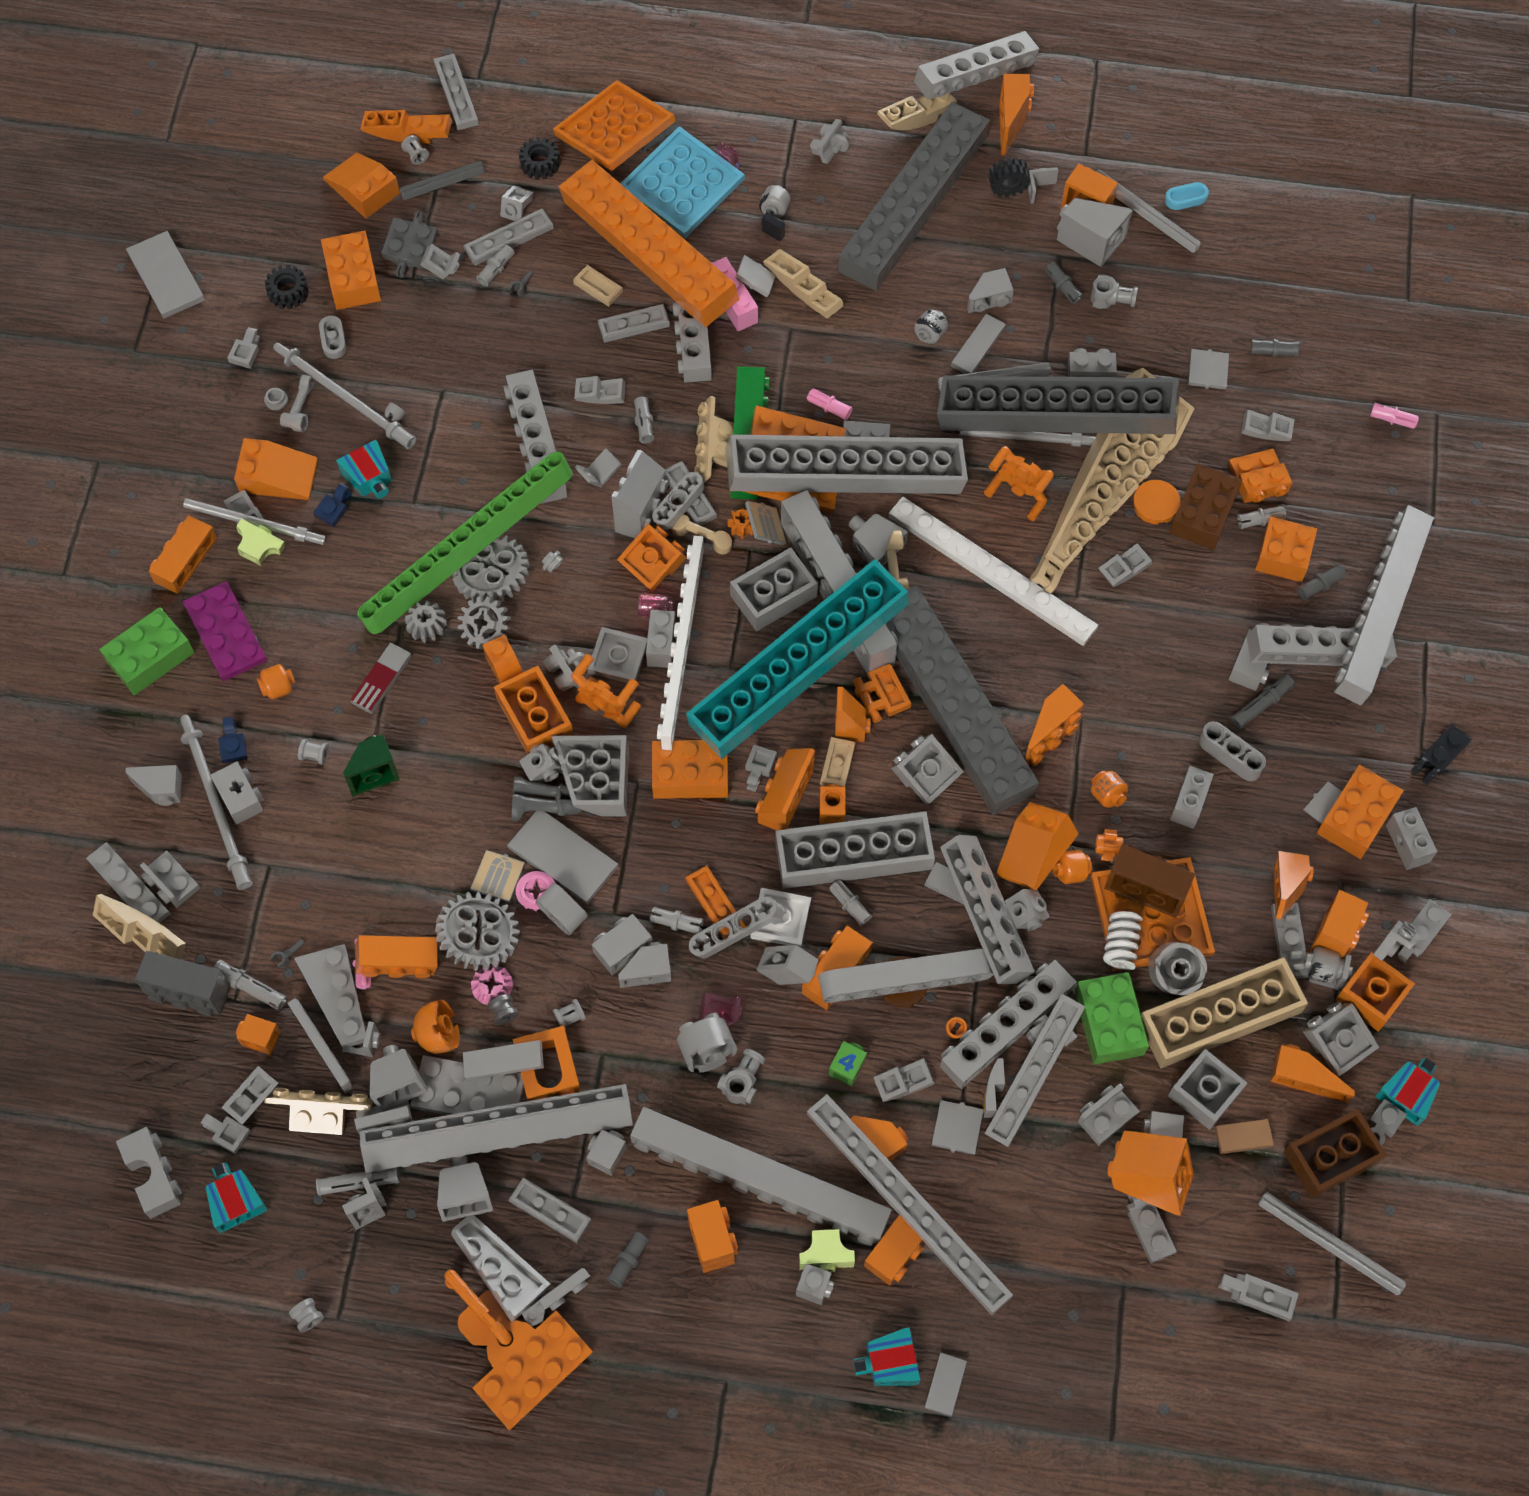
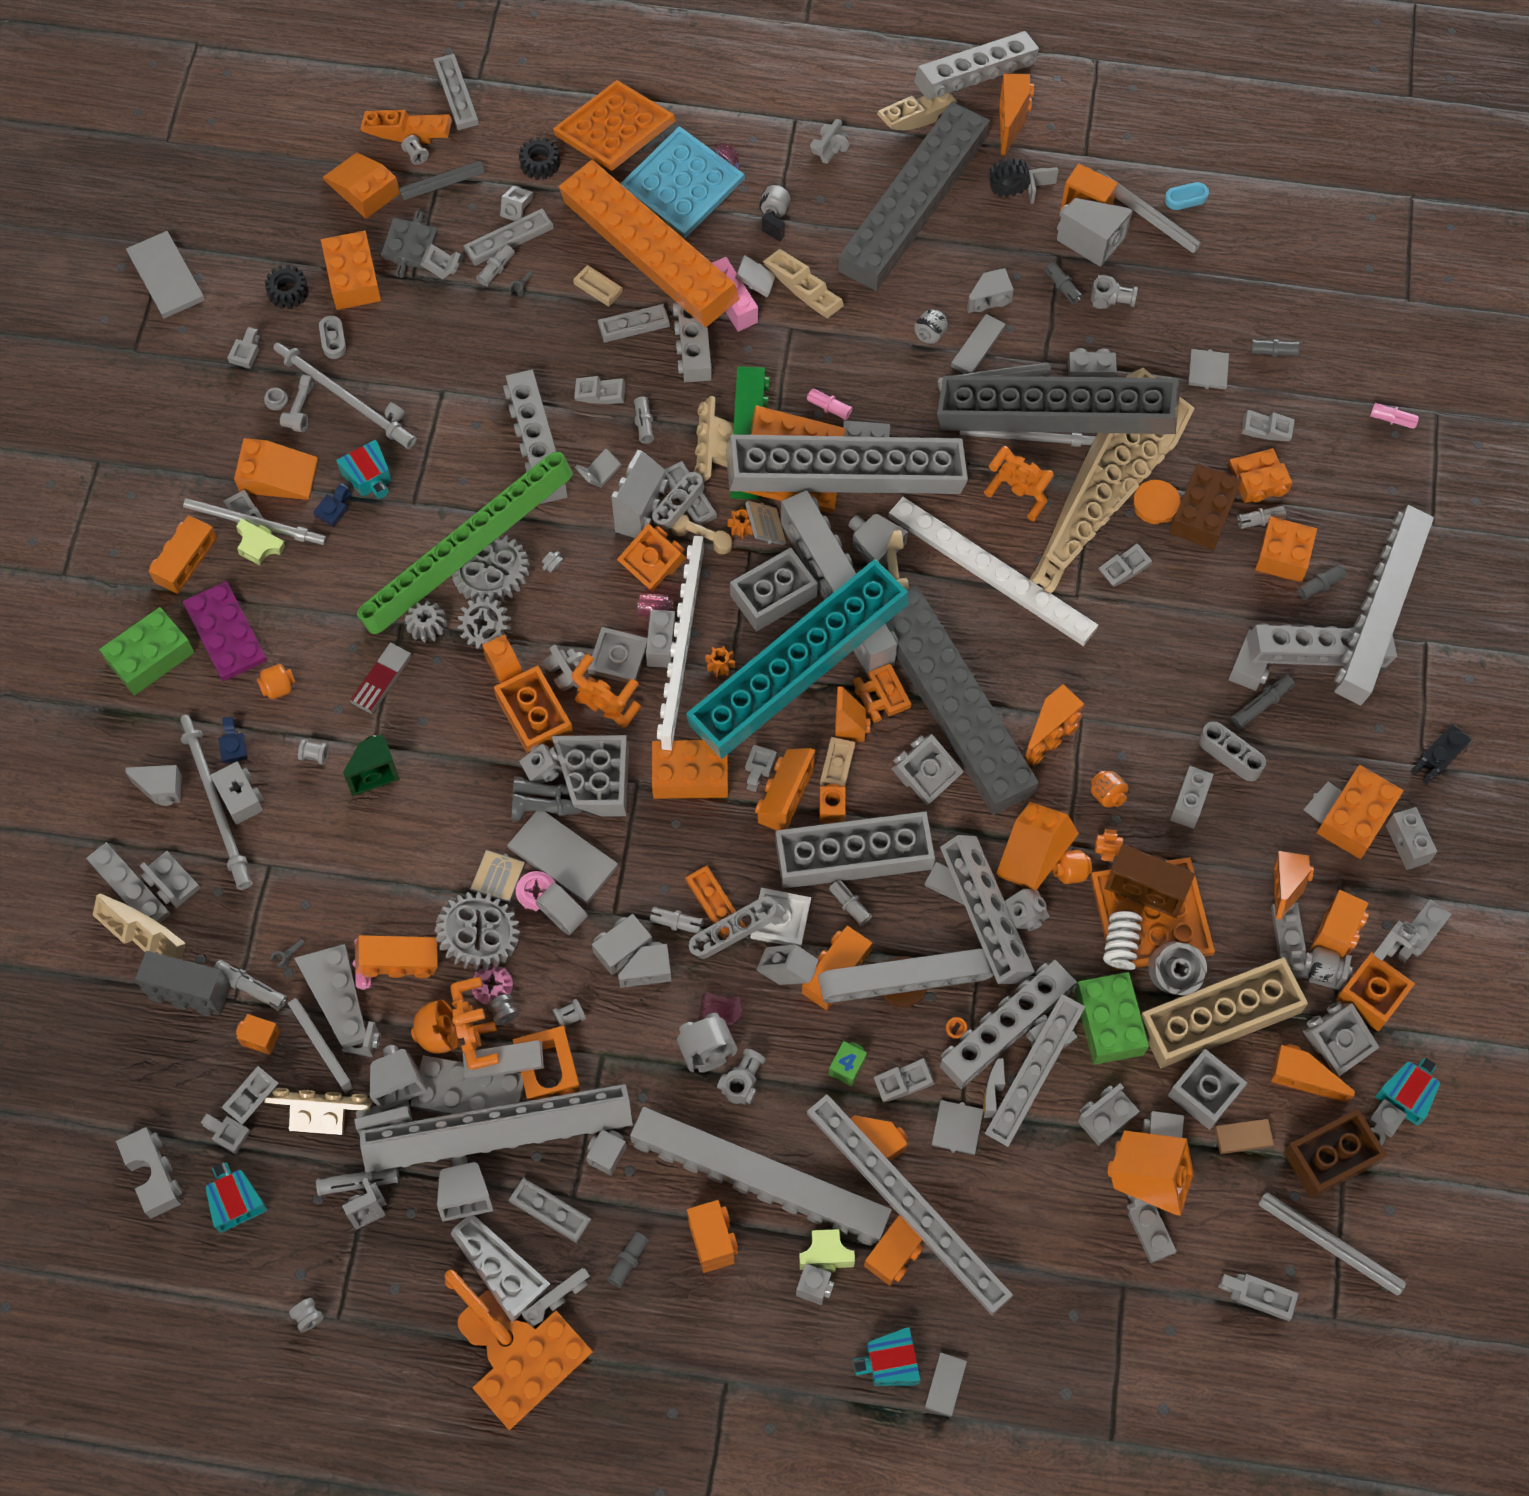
(463, 1018): none -> orange plate
(720, 661): none -> orange gear

